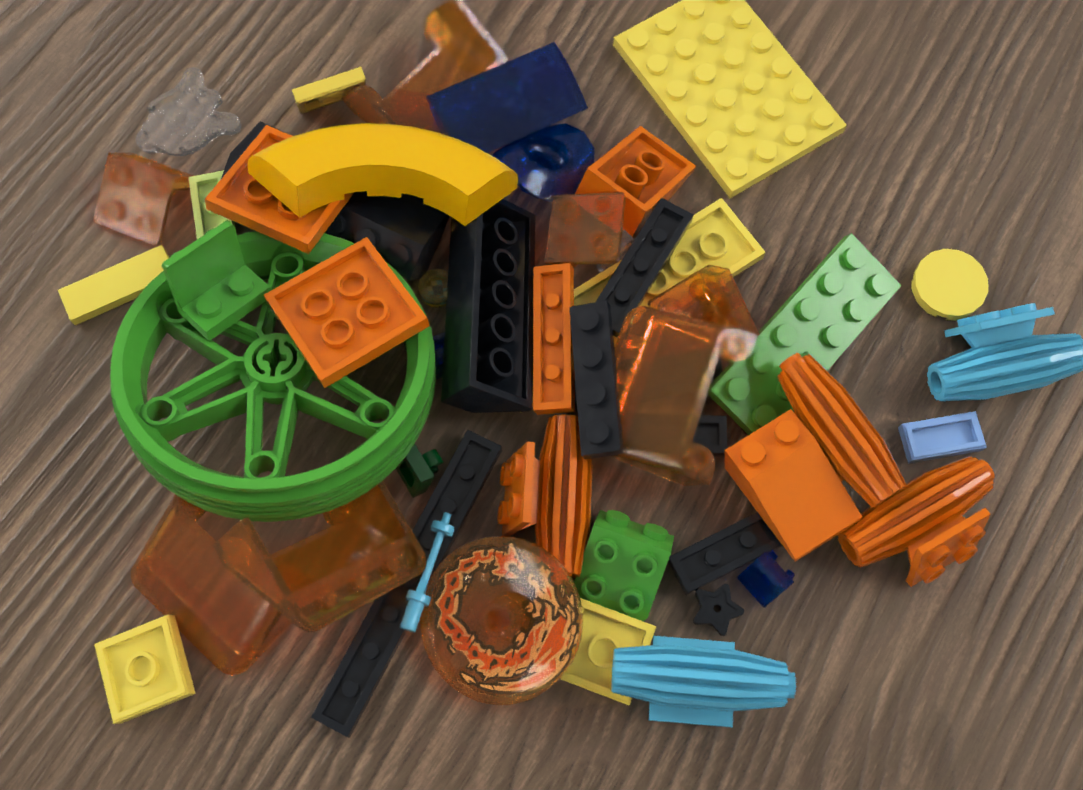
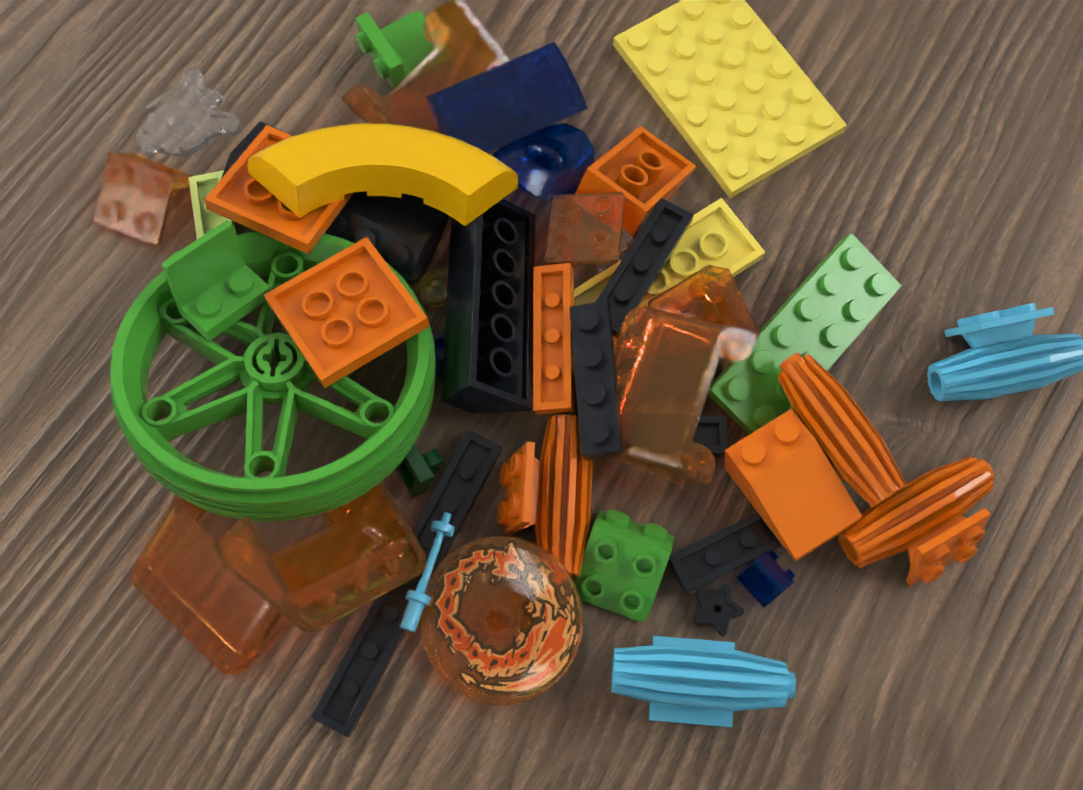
(112, 286): light yellow tile -> none
(144, 669): light yellow tile -> none
(327, 90): light yellow tile -> none
(396, 47): none -> bright green bracket
(602, 633): light yellow tile -> none
(942, 437): light blue tile -> none
(950, 284): light yellow tile -> none

